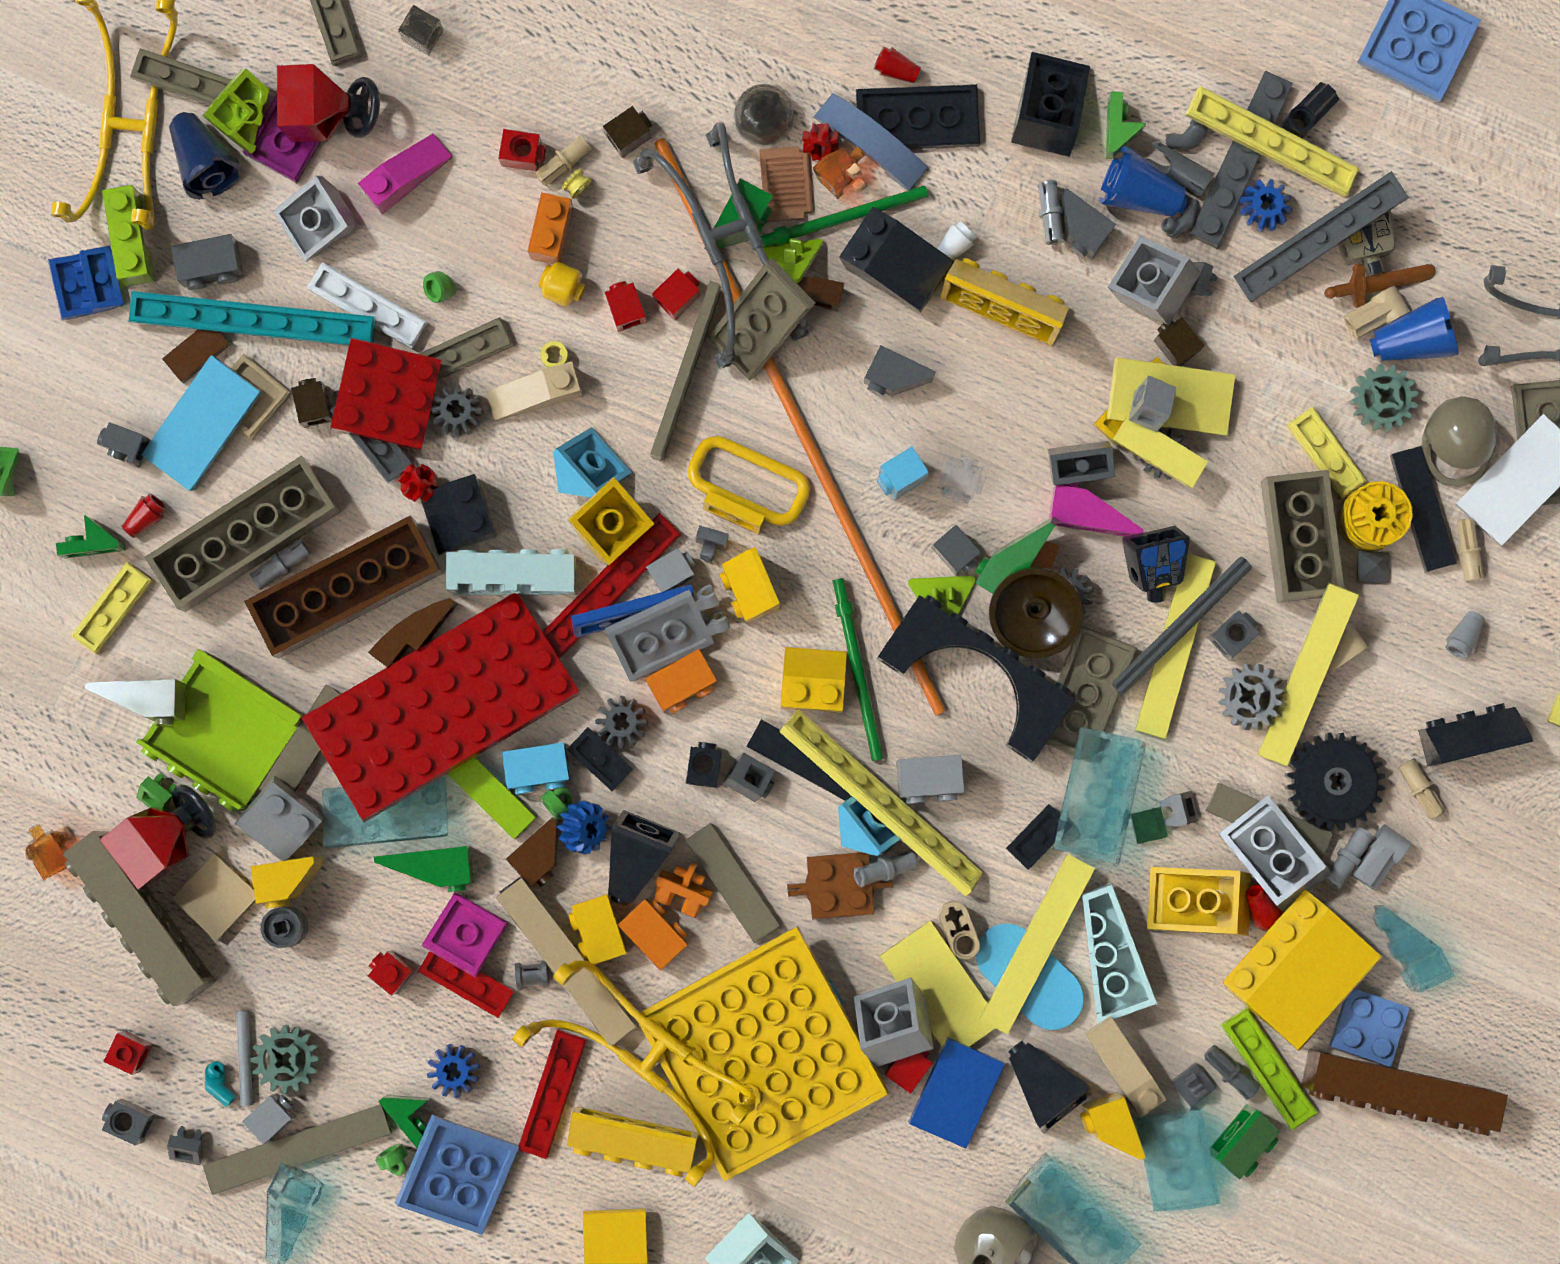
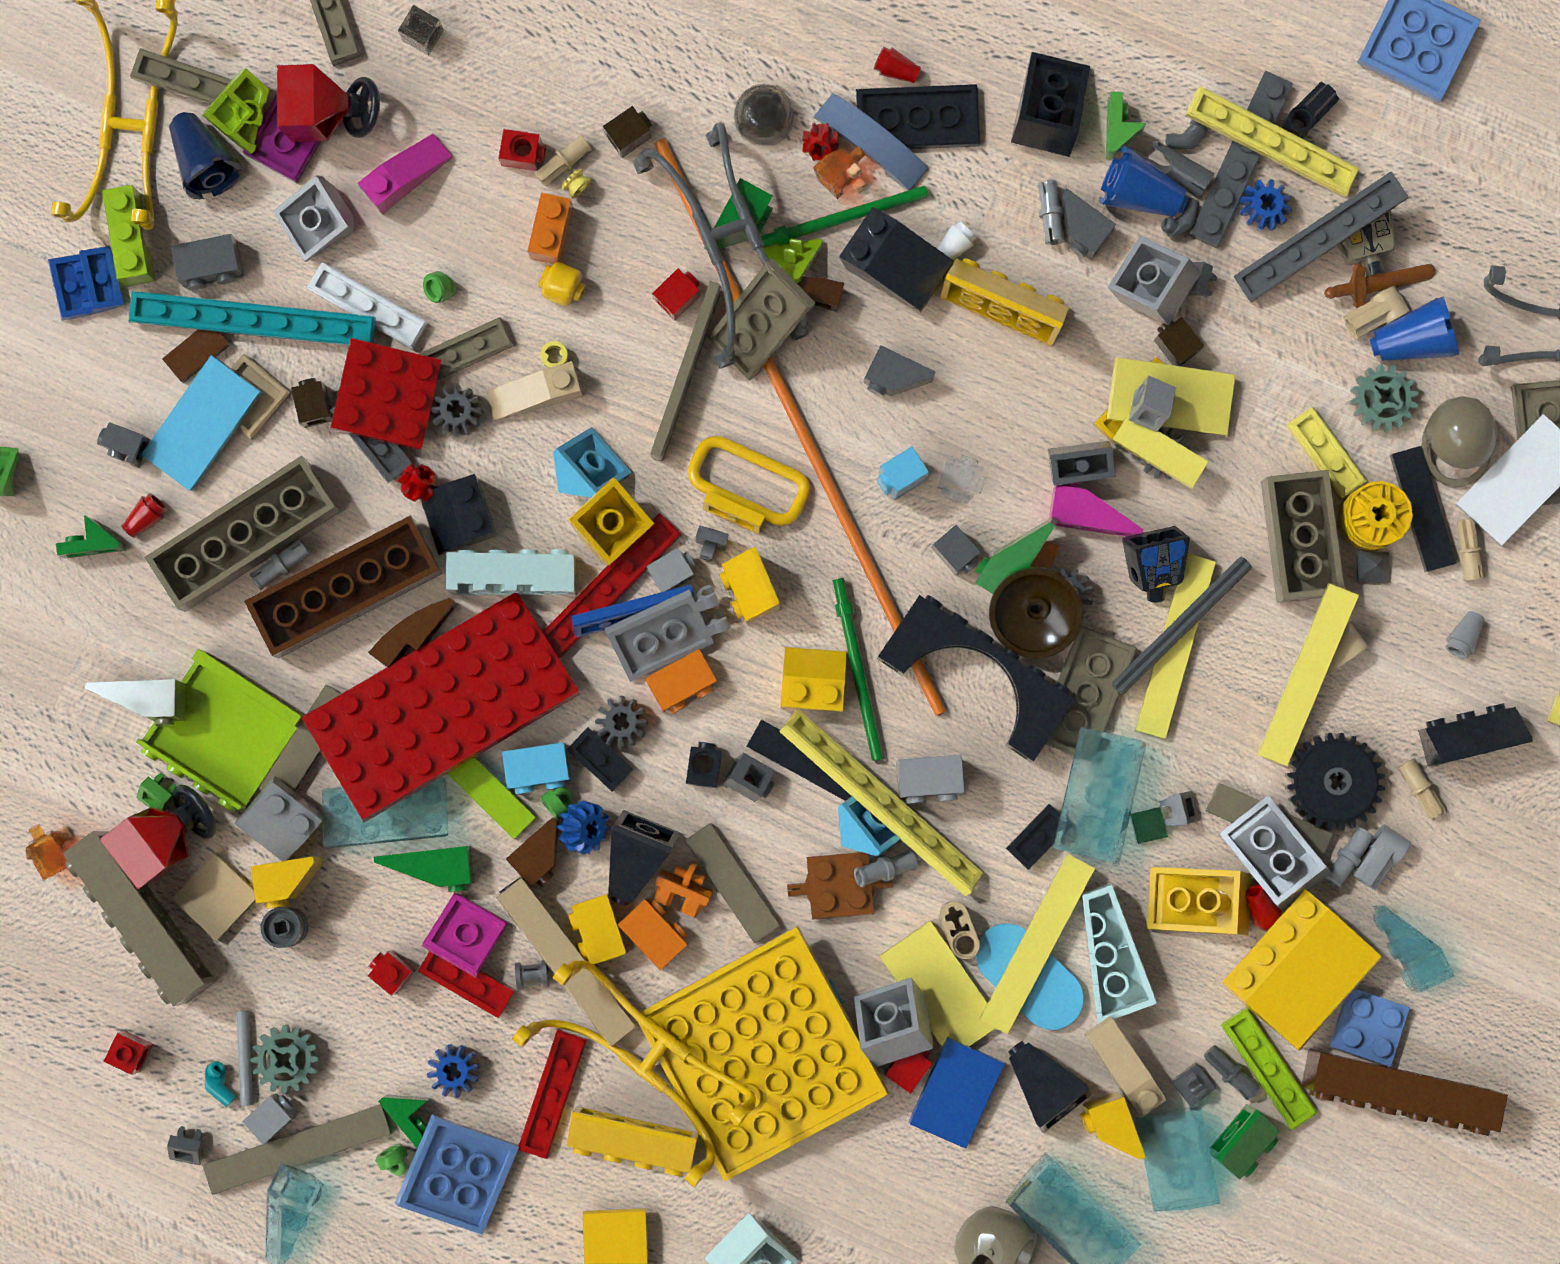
(112, 608): light yellow tile -> none
(141, 1121): dark grey brick -> none
(625, 306): red brick -> none
(787, 178): nougat window -> none
(947, 590): lime piece -> none
(1222, 641): dark grey brick -> none
(1263, 690): gear -> none

